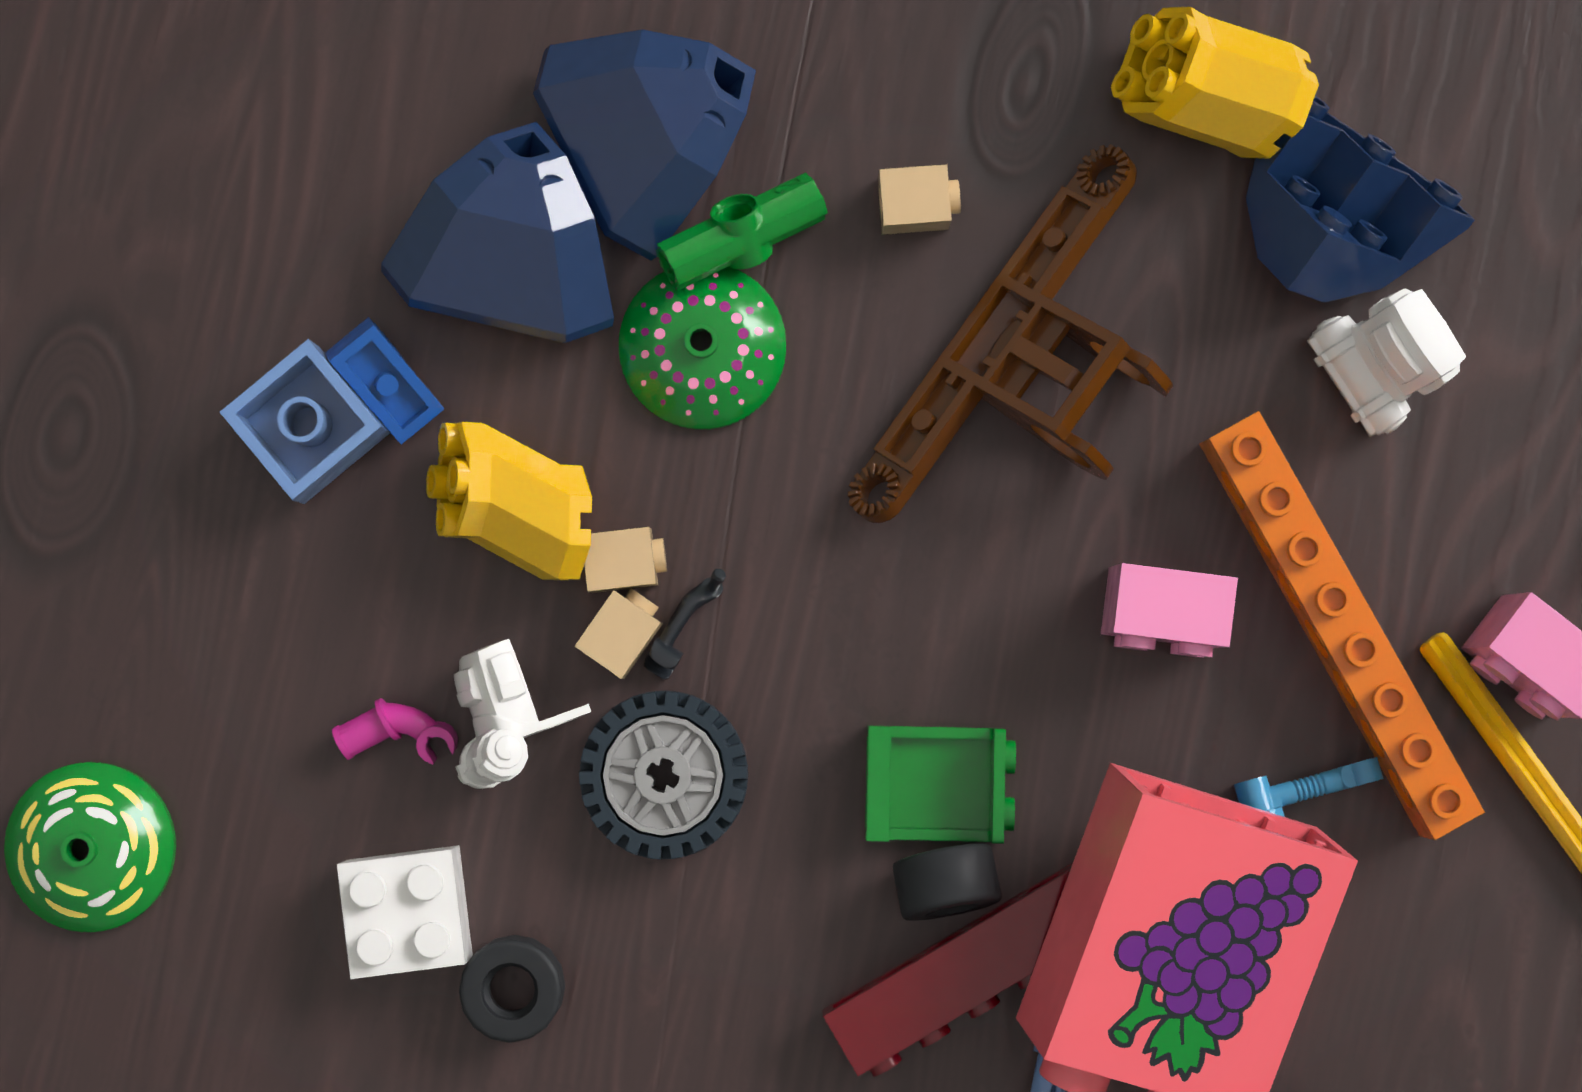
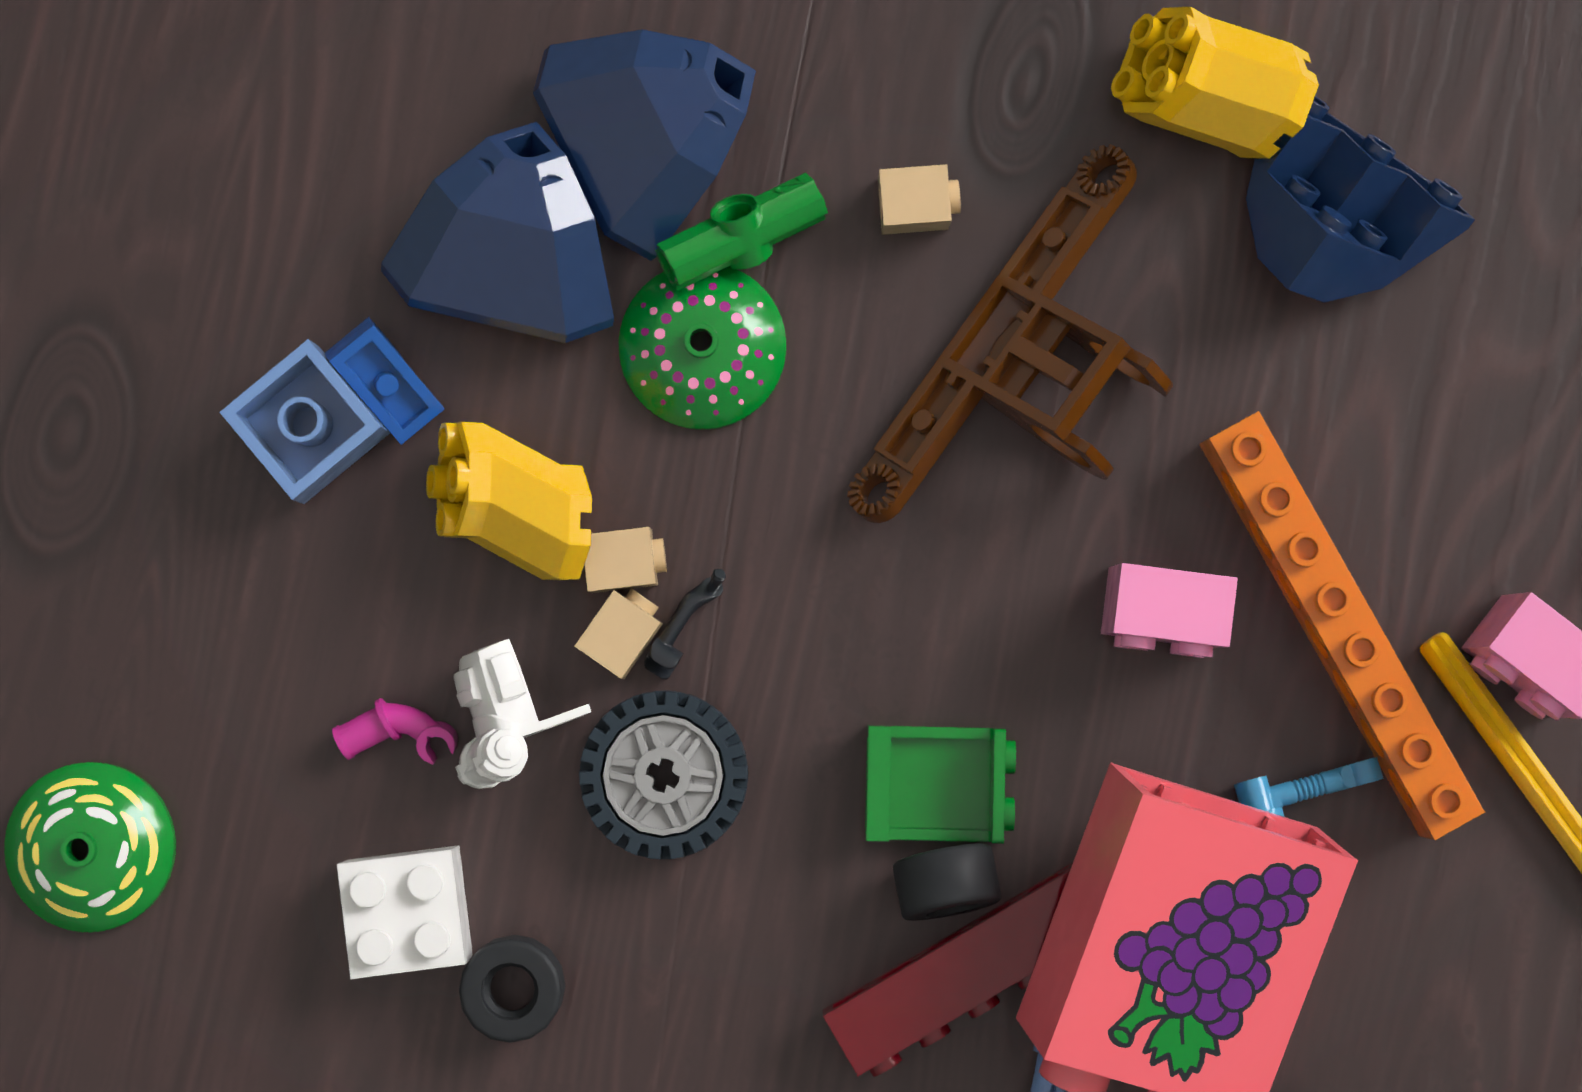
(1387, 357): white piece -> none

